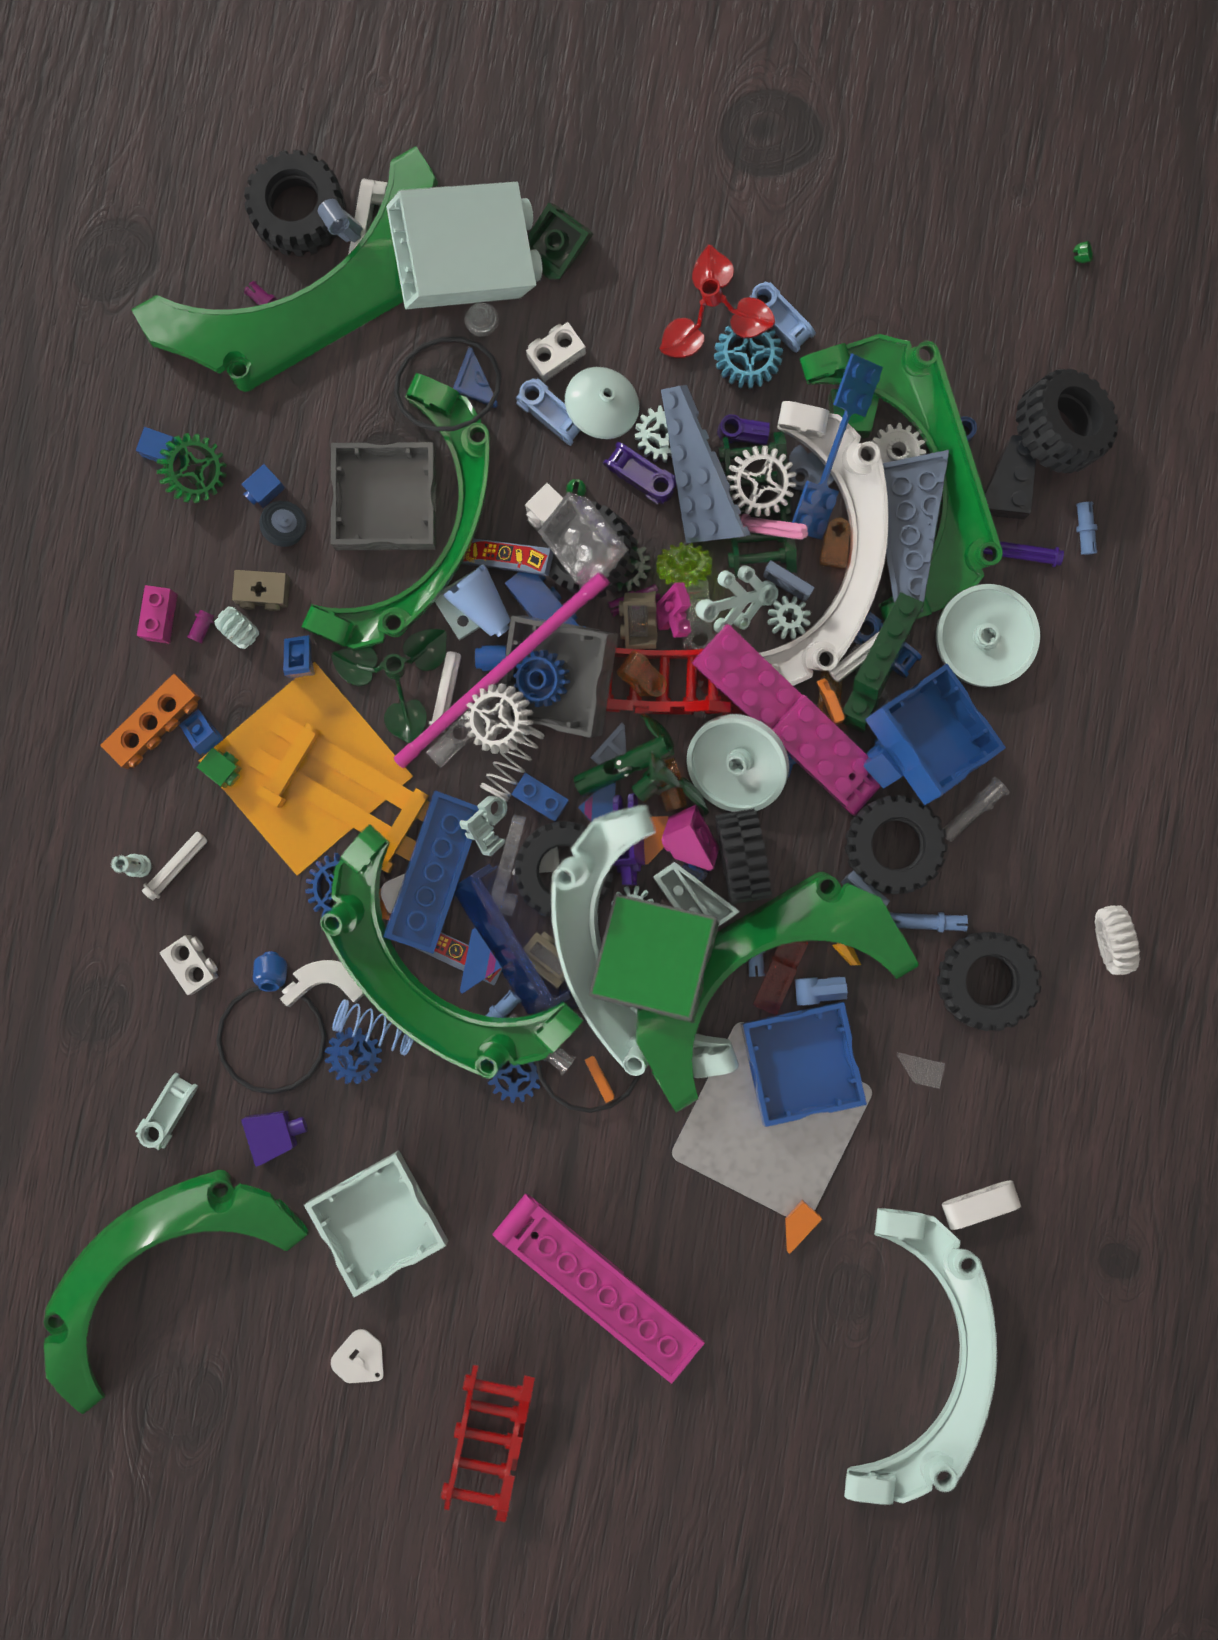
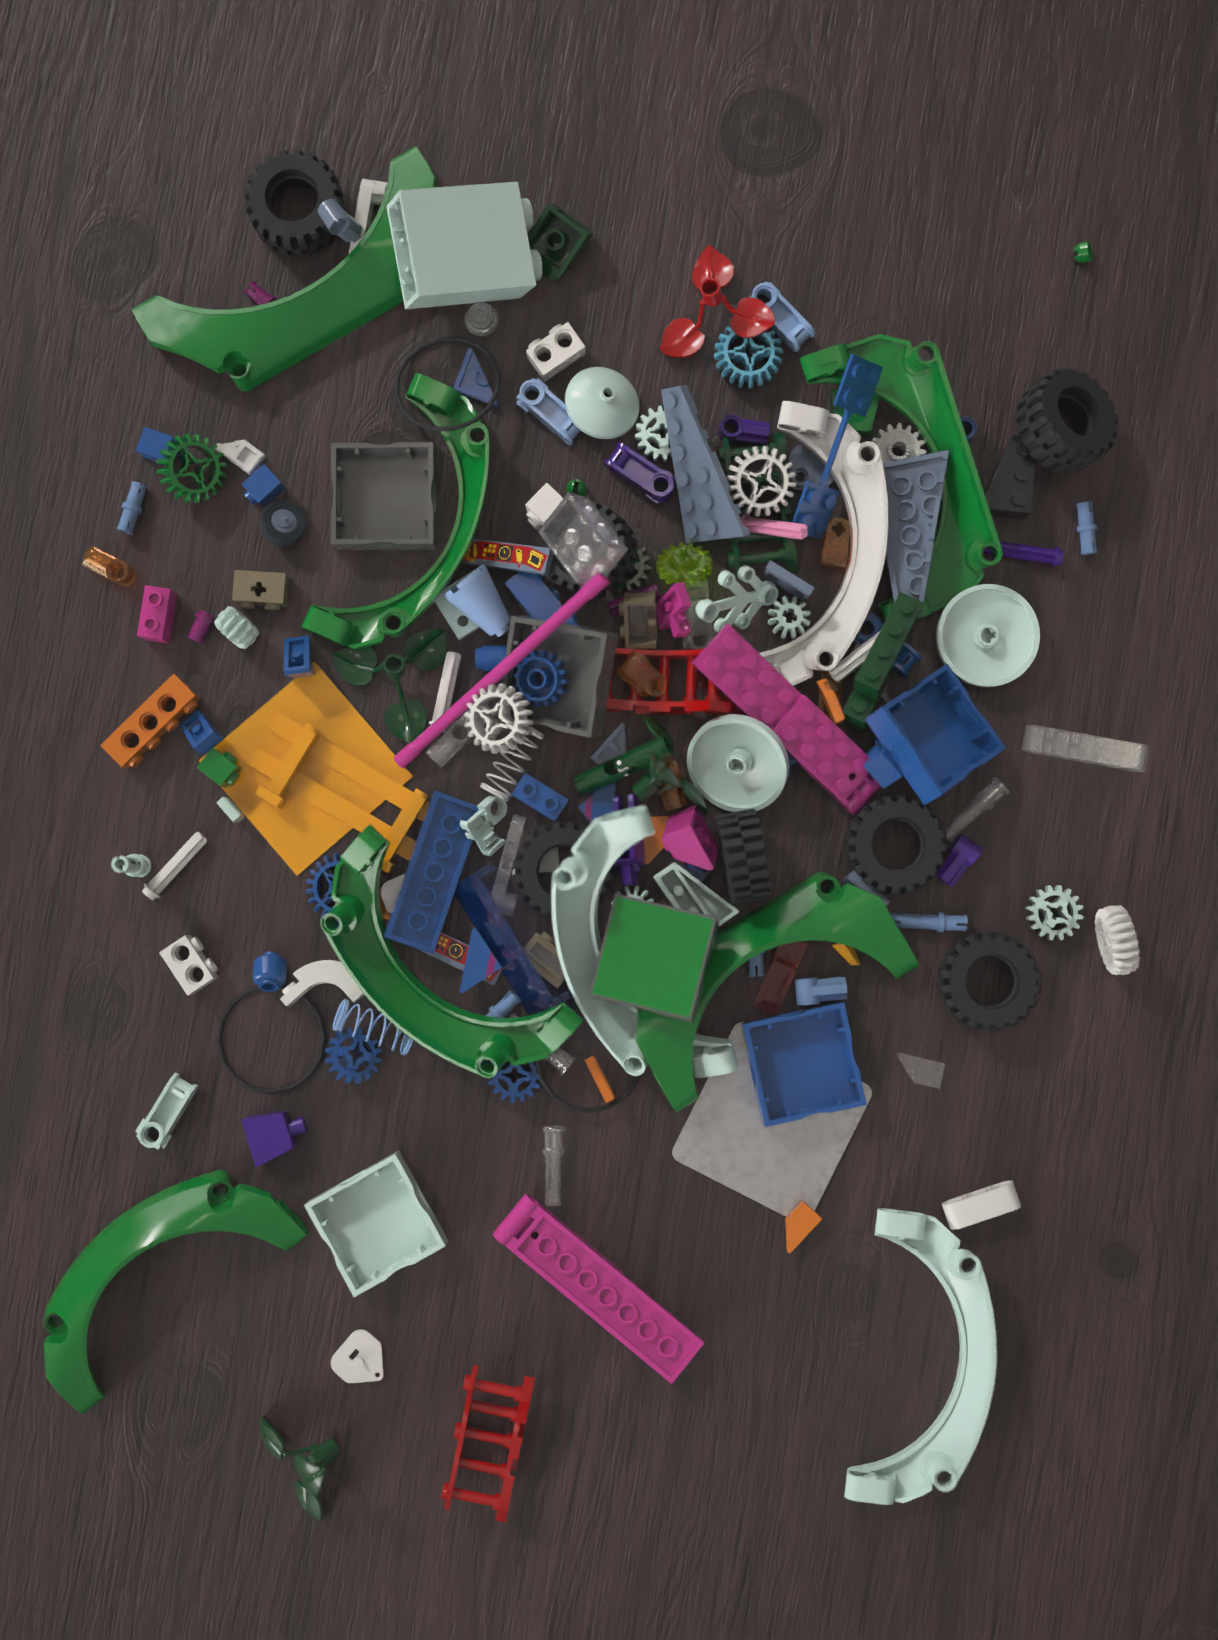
(108, 566): none -> clear orange piece
(132, 508): none -> medium blue pin
(231, 809): none -> light aqua tile
(242, 455): none -> white tile
(310, 1470): none -> dark green plant
(553, 1152): none -> clear pin
(962, 855): none -> dark purple piece
(1061, 904): none -> light aqua gear
(1085, 748): none -> clear beam

